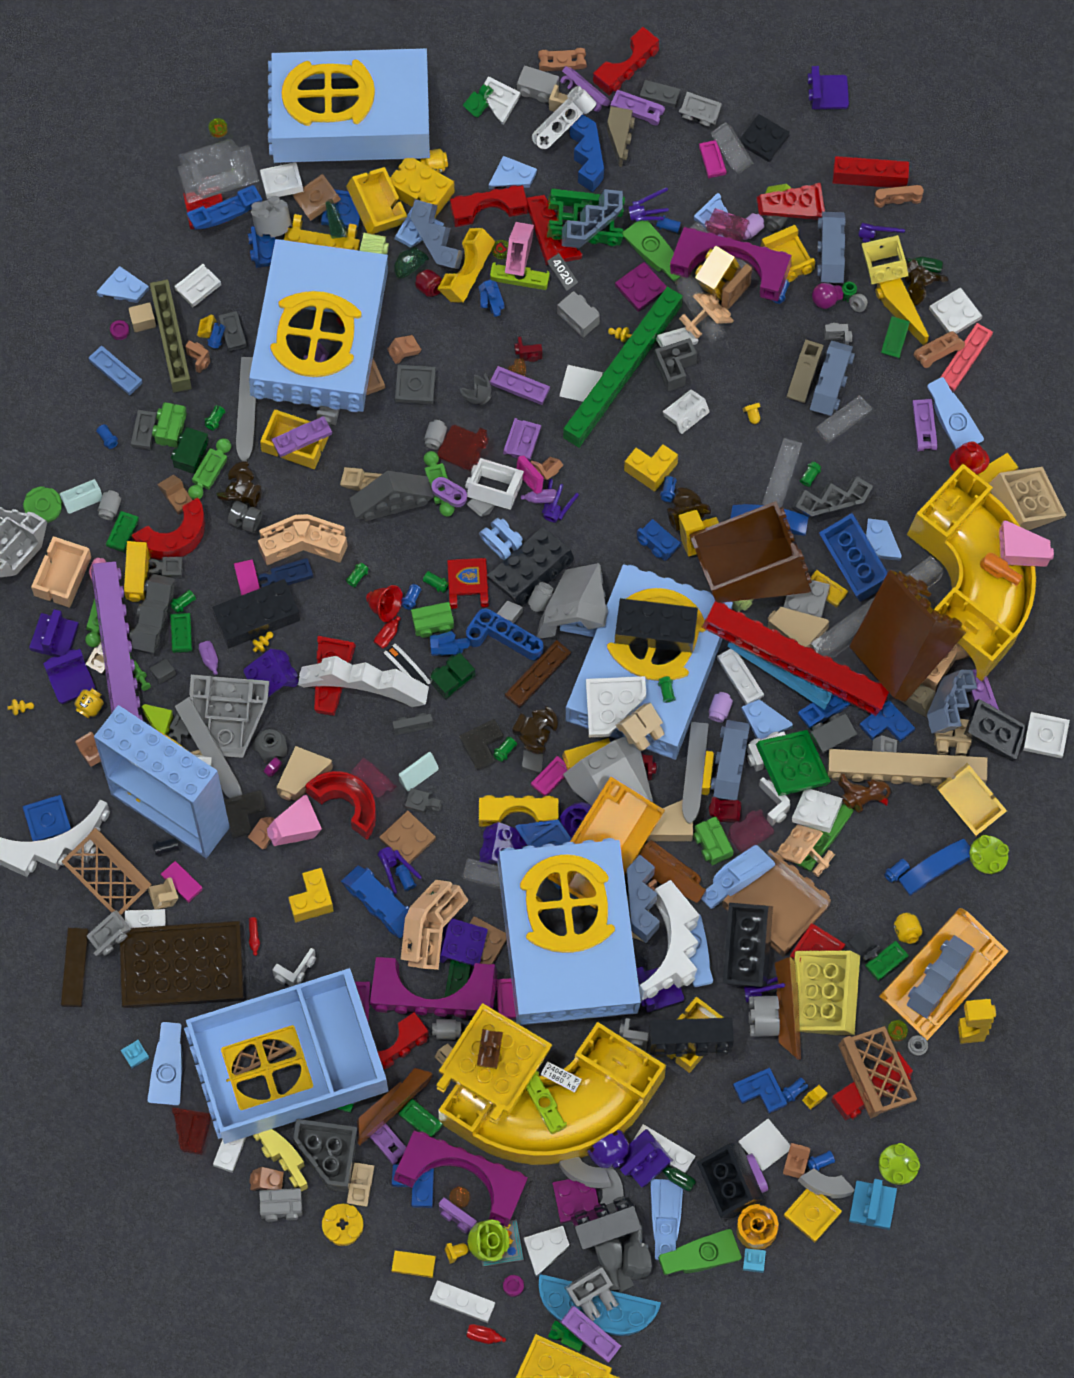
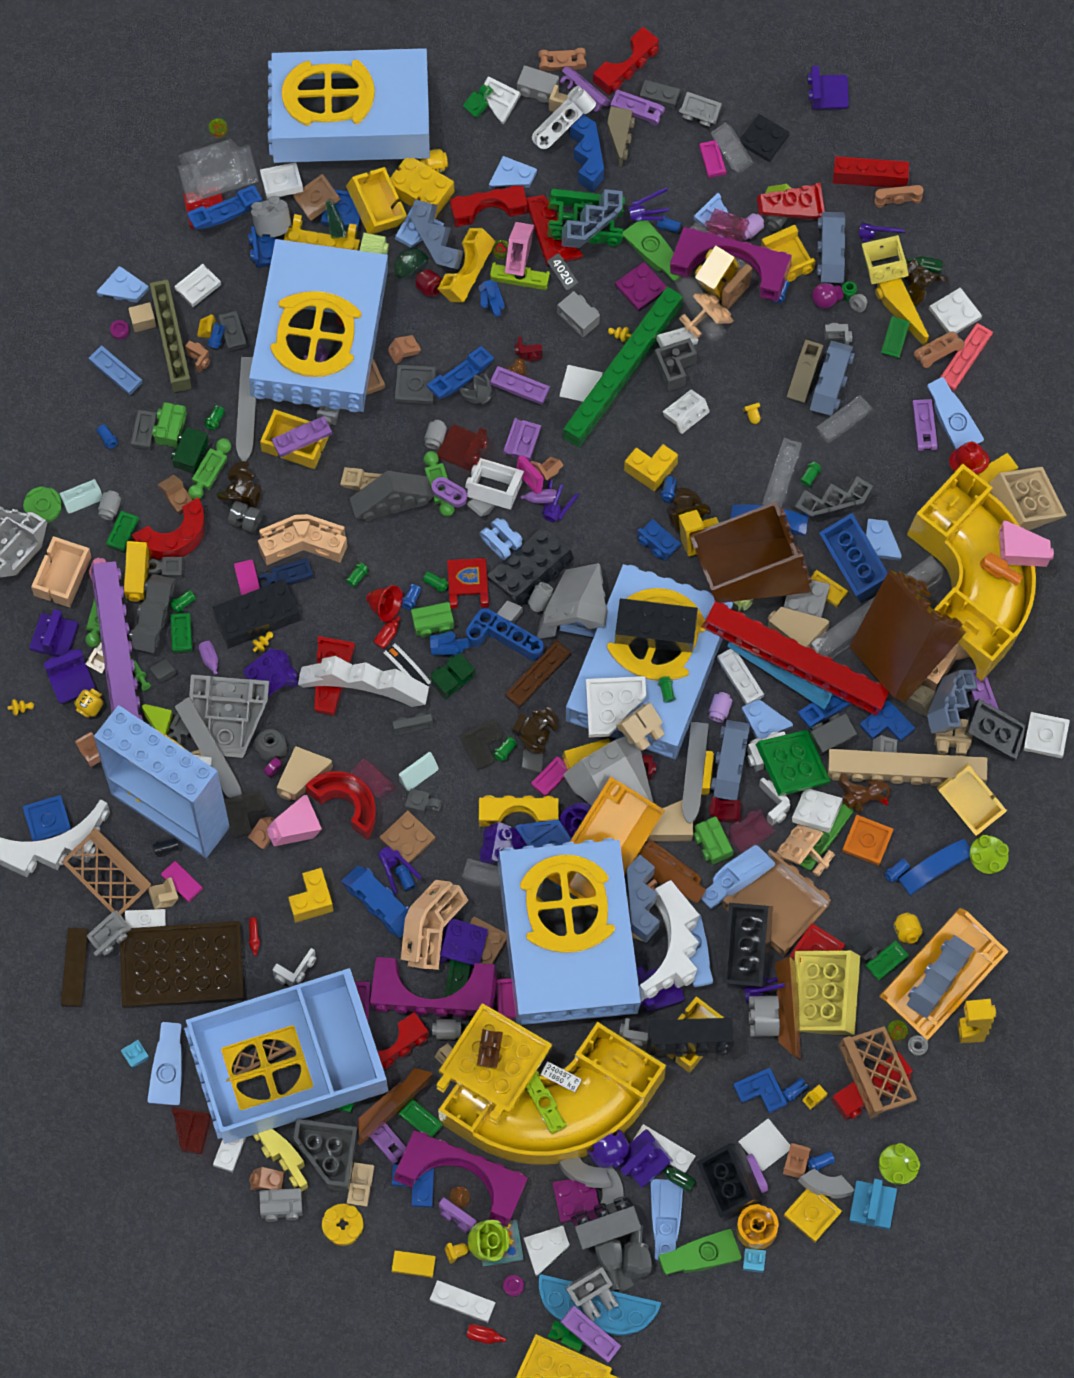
(462, 374): none -> blue slope
(867, 840): none -> orange plate

